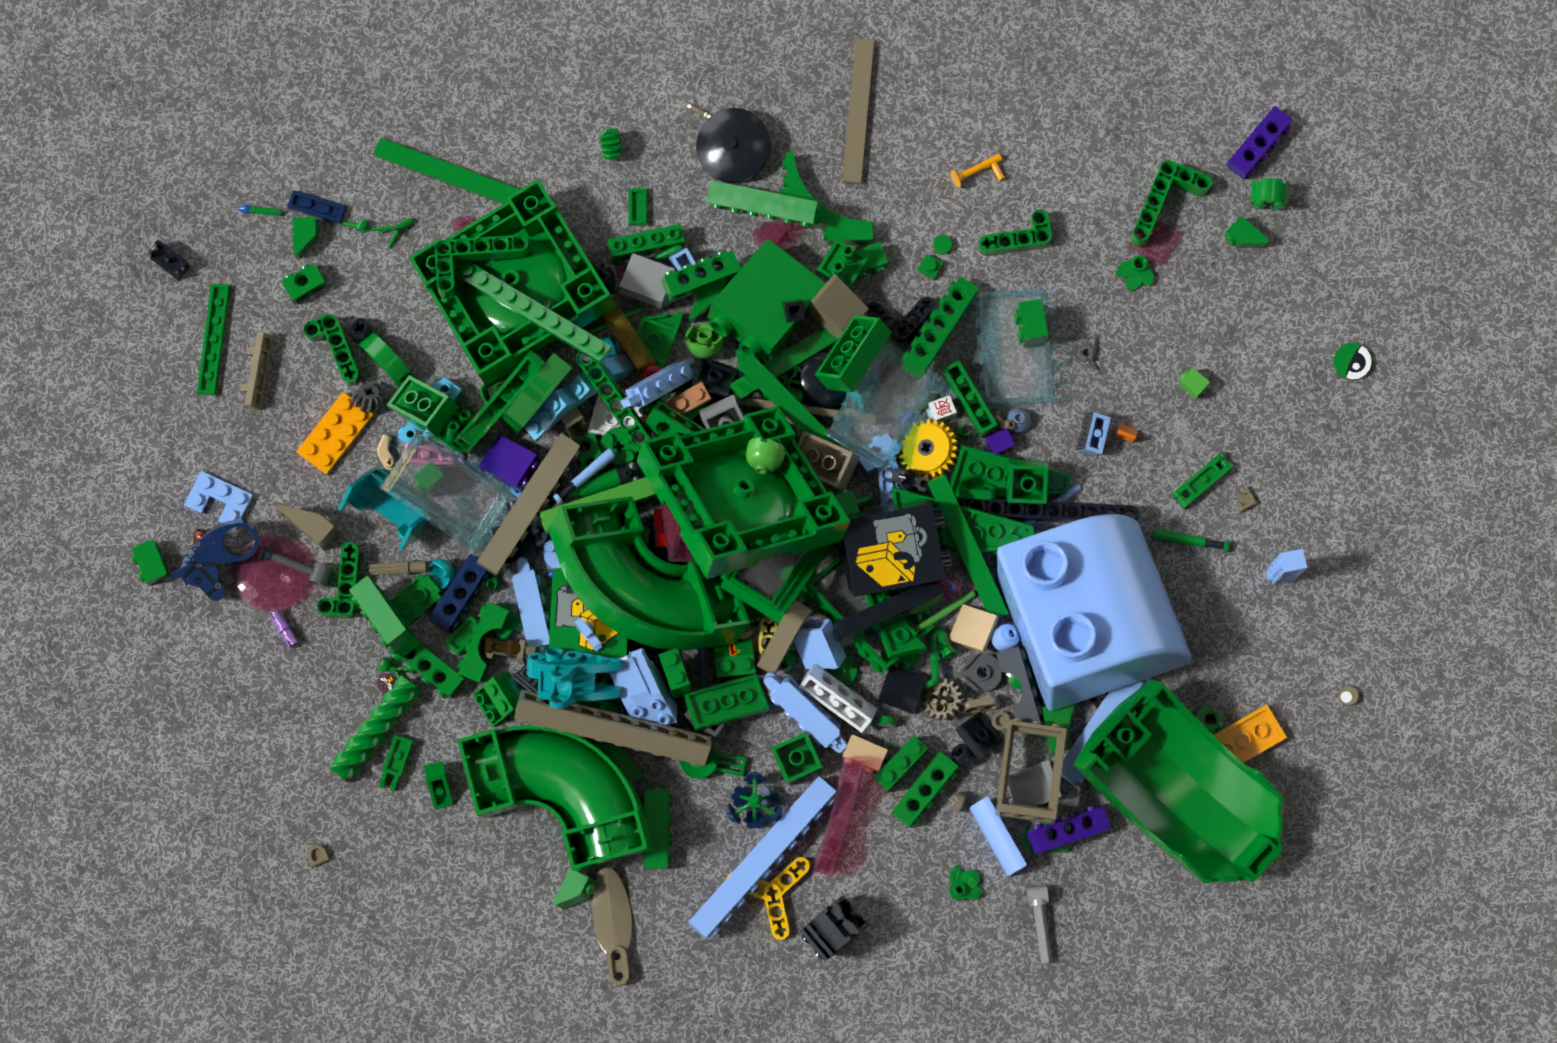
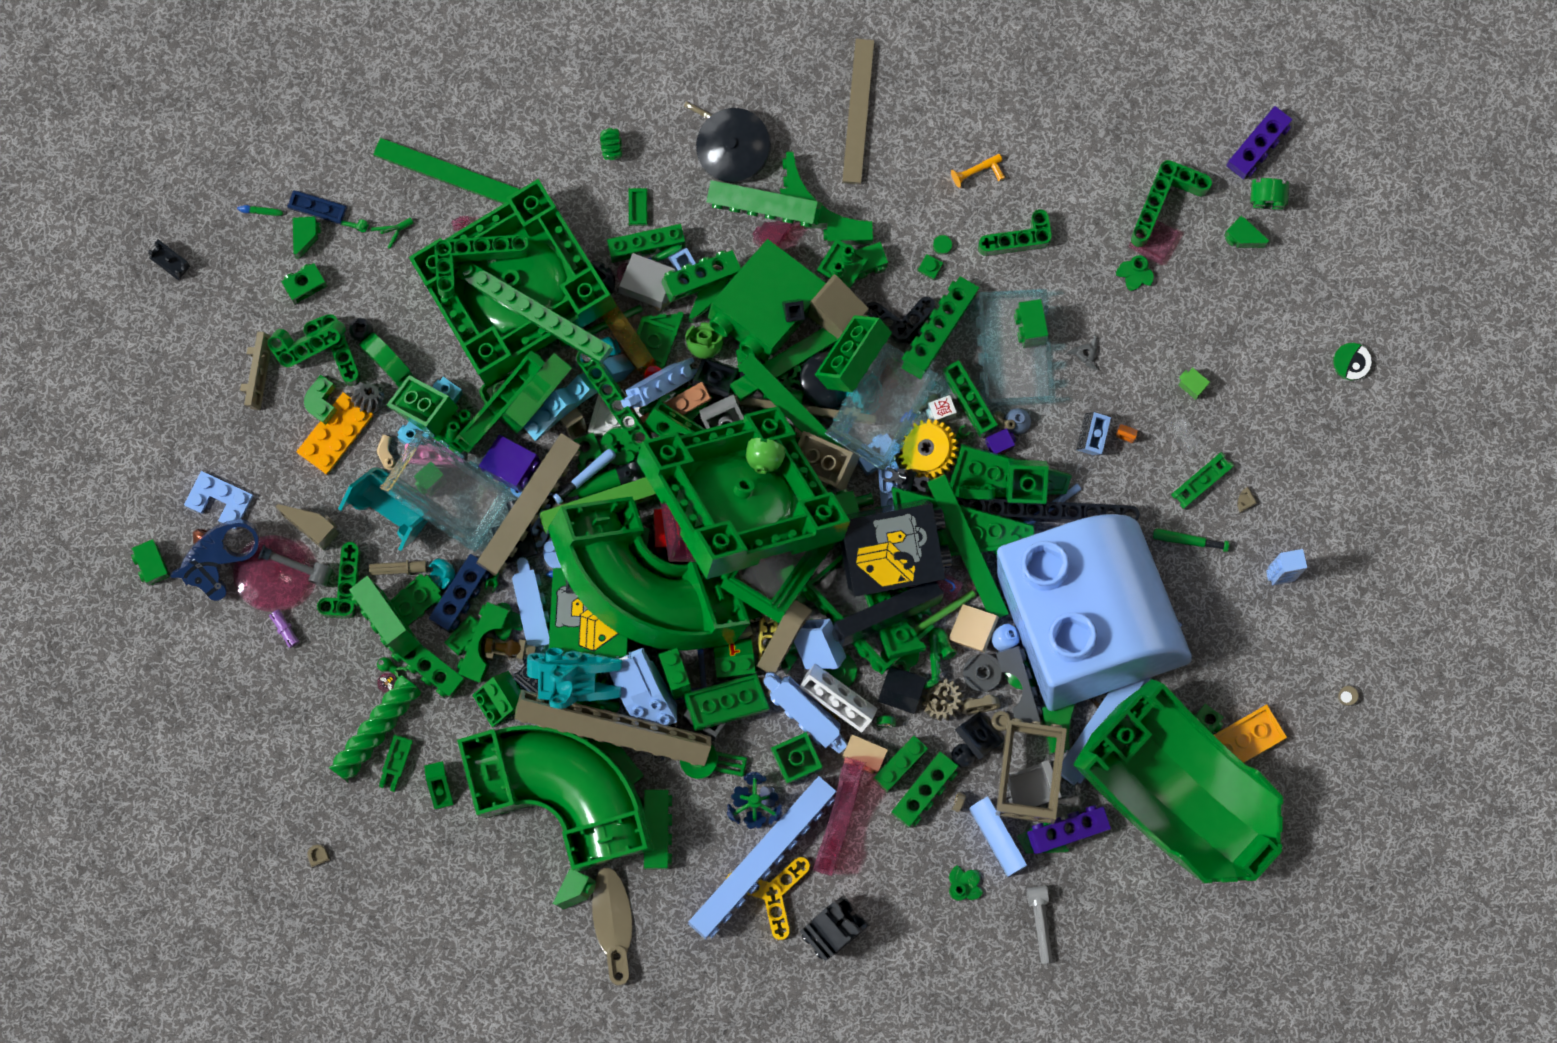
(213, 339): green tile -> none
(310, 341): none -> green beam
(315, 400): none -> plate
(586, 630): light blue plate -> none

